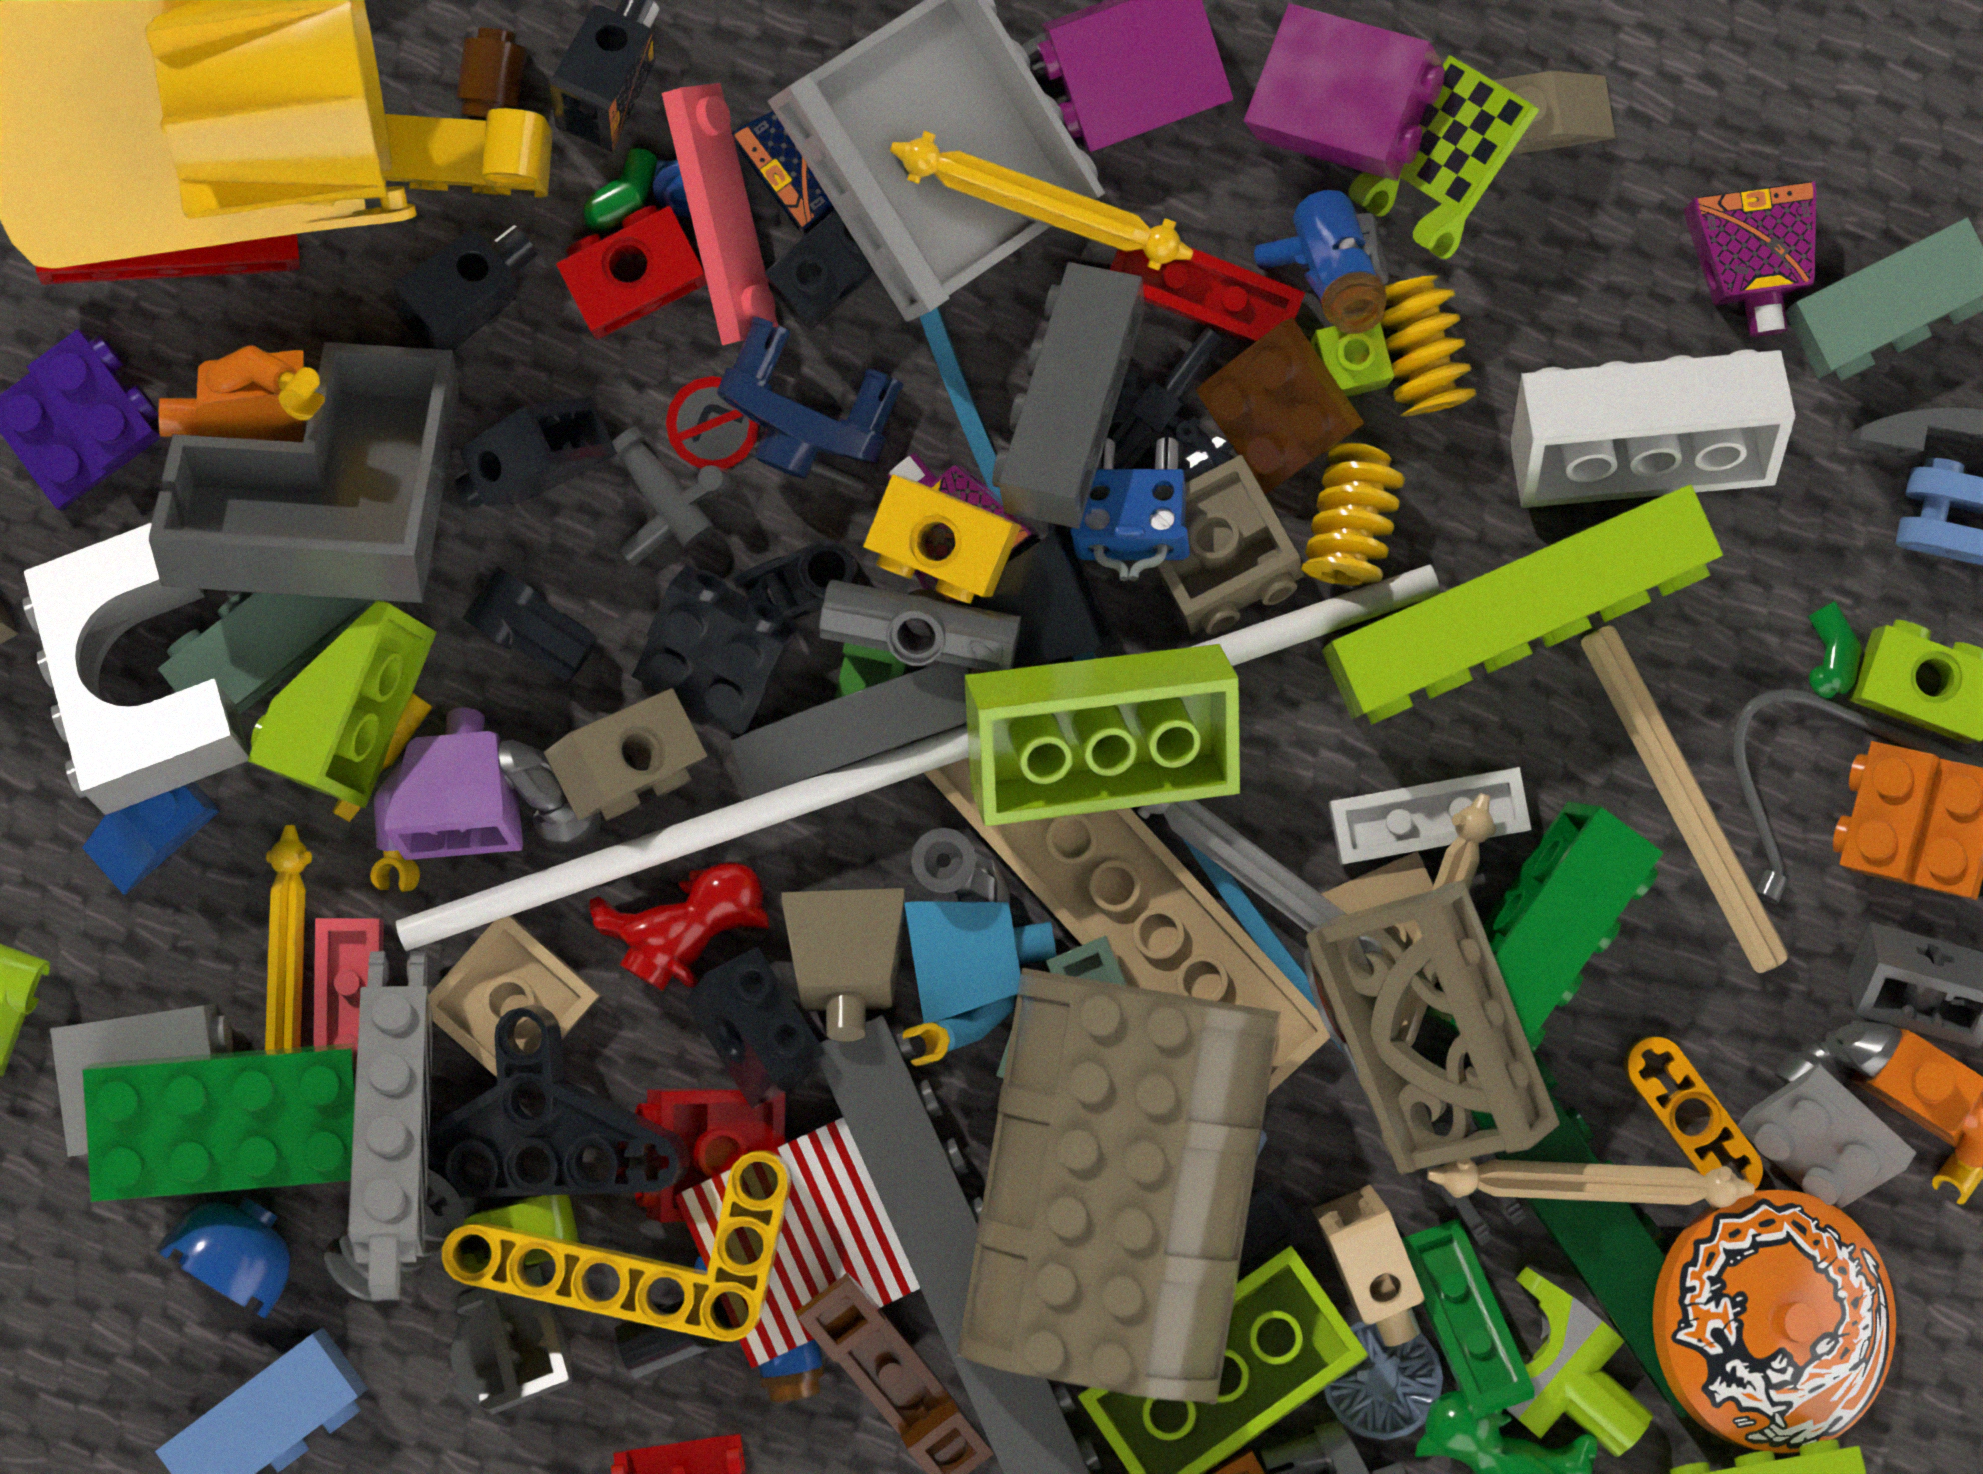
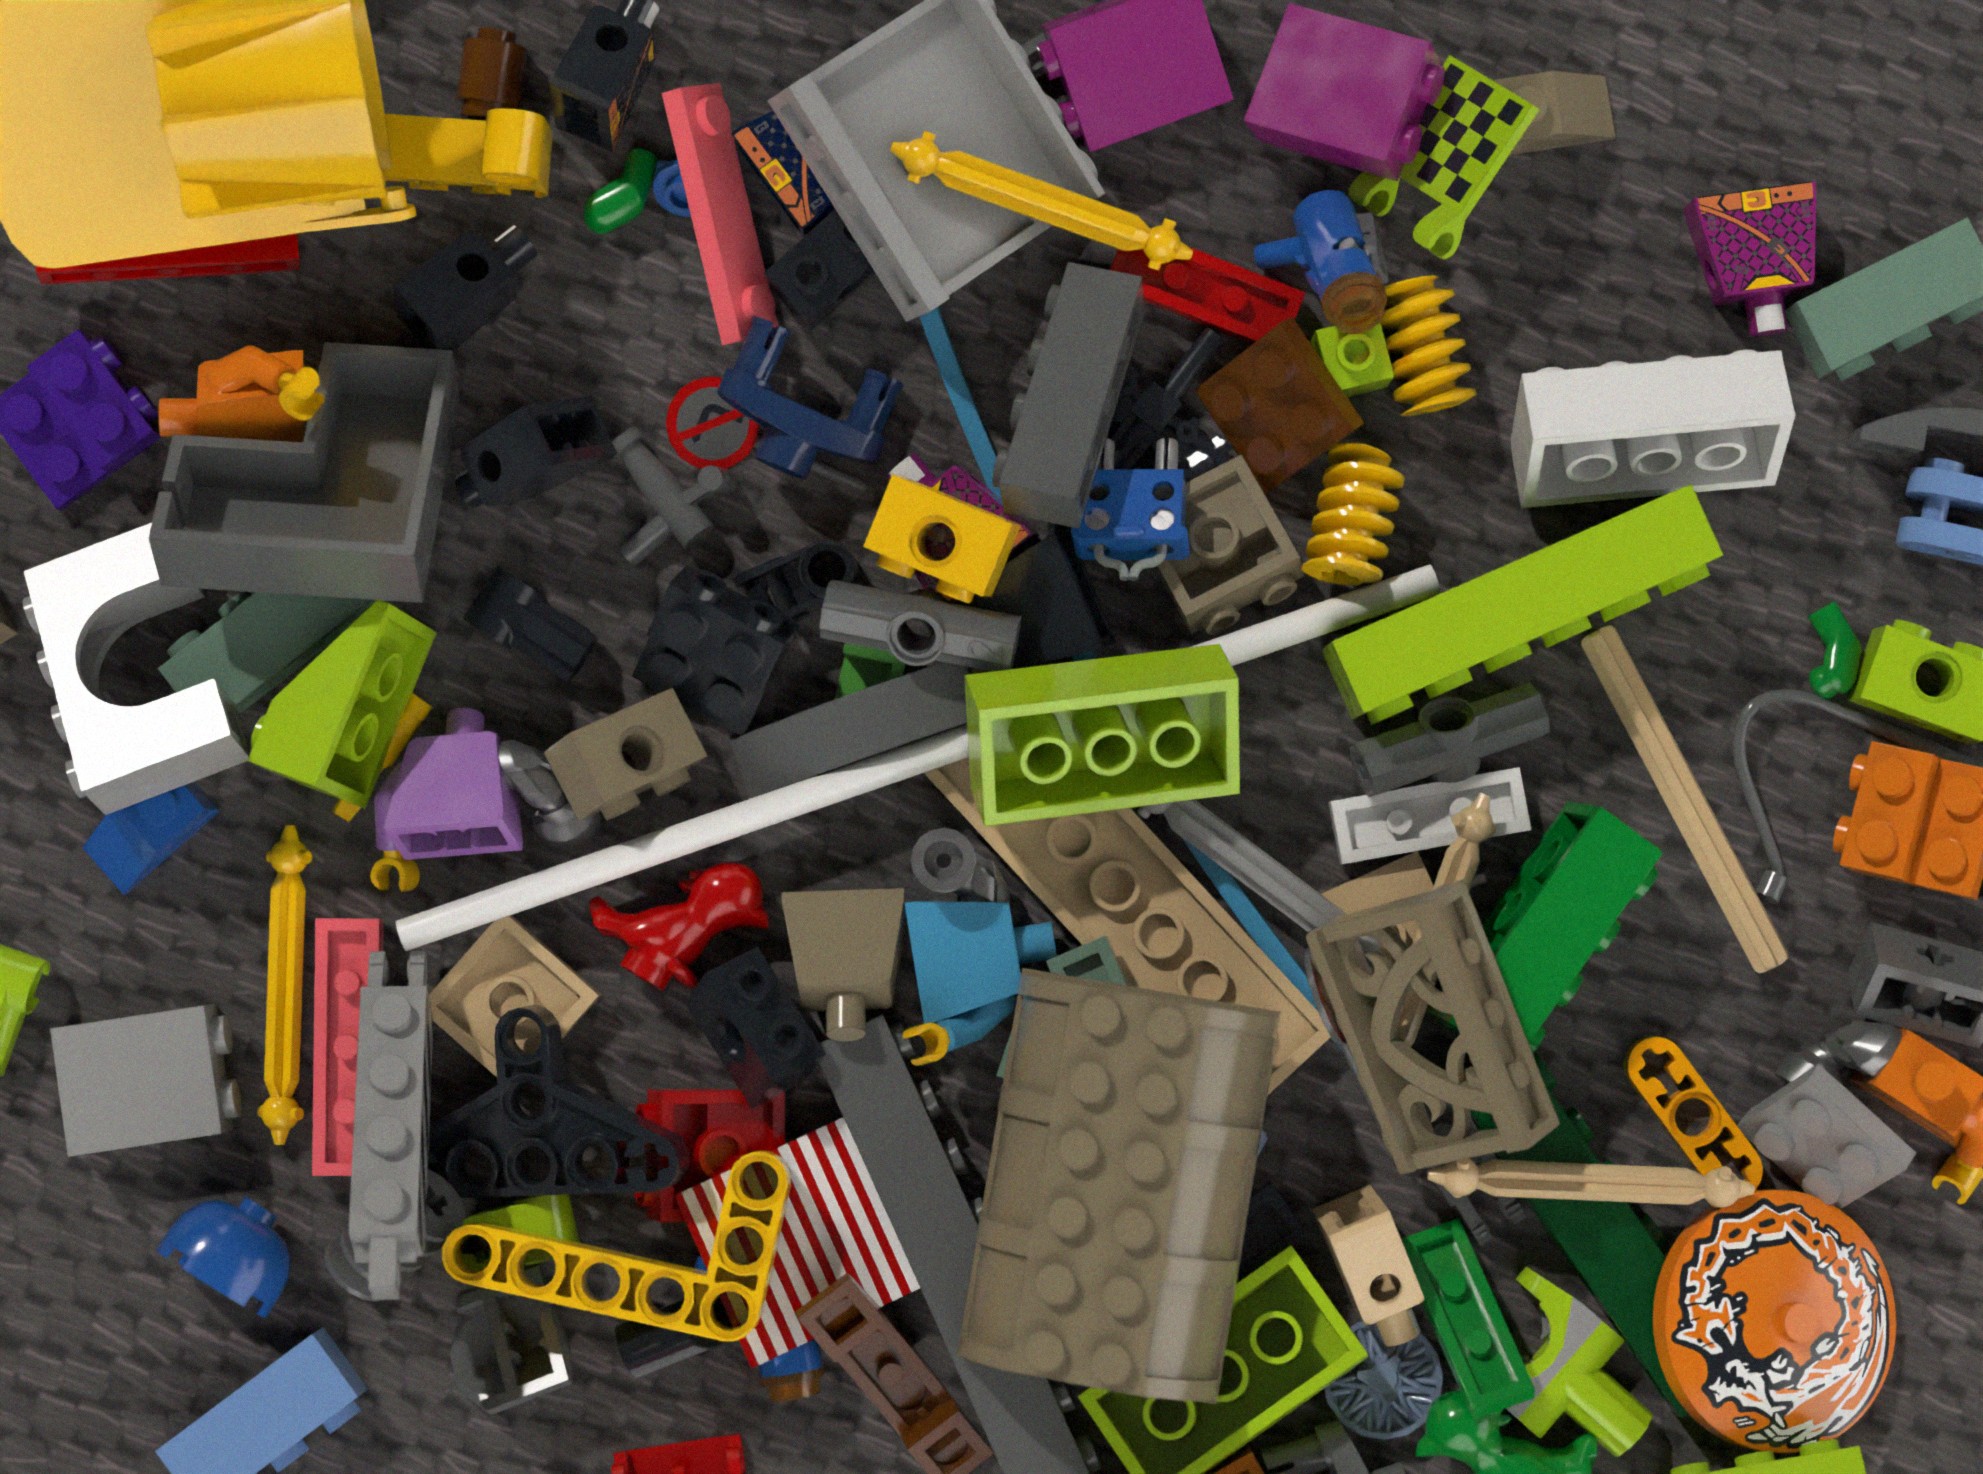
(220, 1121): green brick -> none
(613, 304): red brick -> none
(1449, 739): none -> dark grey piece

